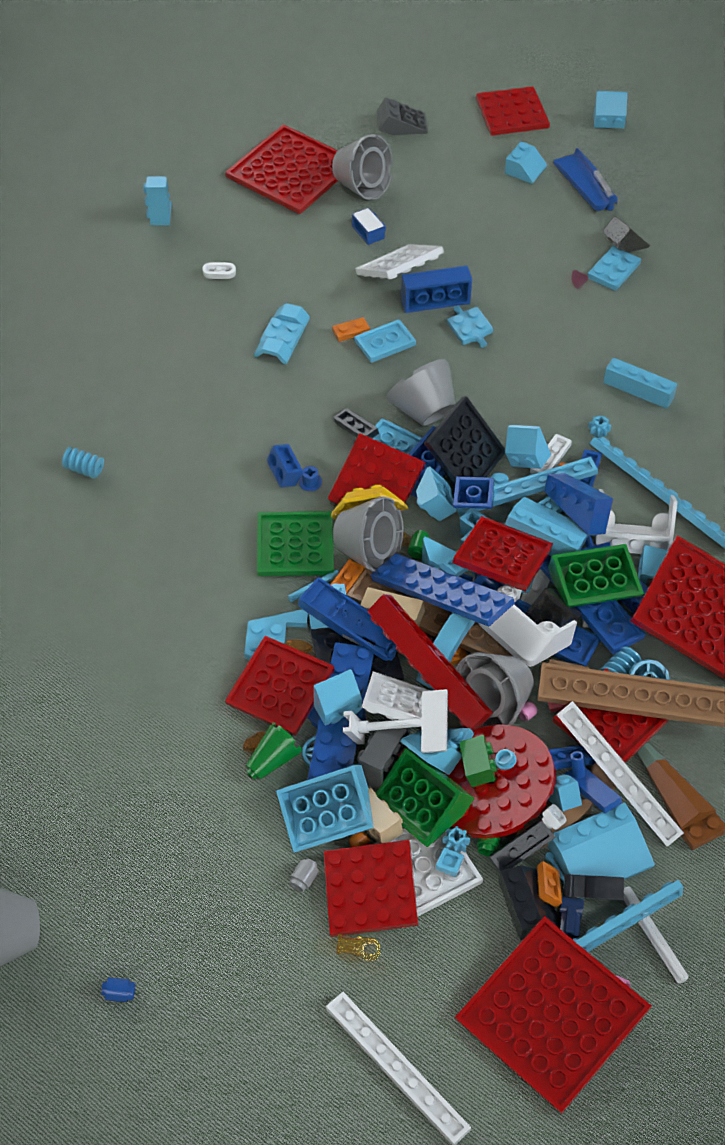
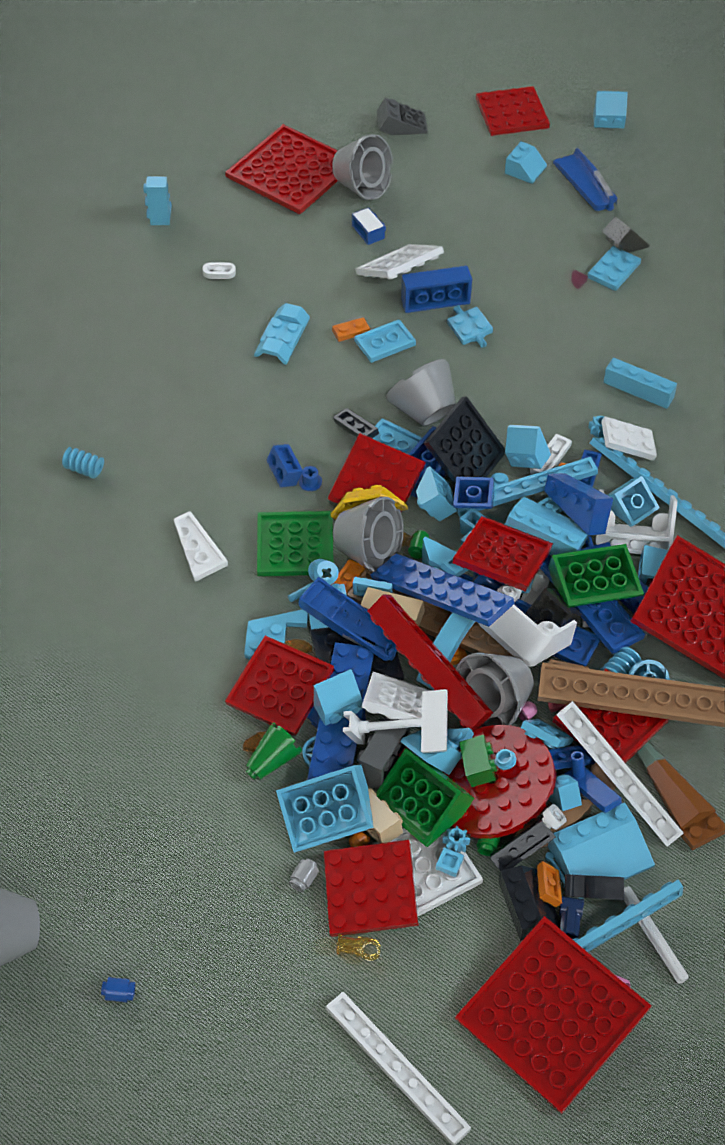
(199, 548): none -> white wing
(330, 569): none -> medium azure piece
(361, 584): none -> medium azure plate
(552, 736): none -> medium azure plate
(628, 438): none -> white plate
(633, 501): none -> medium azure slope

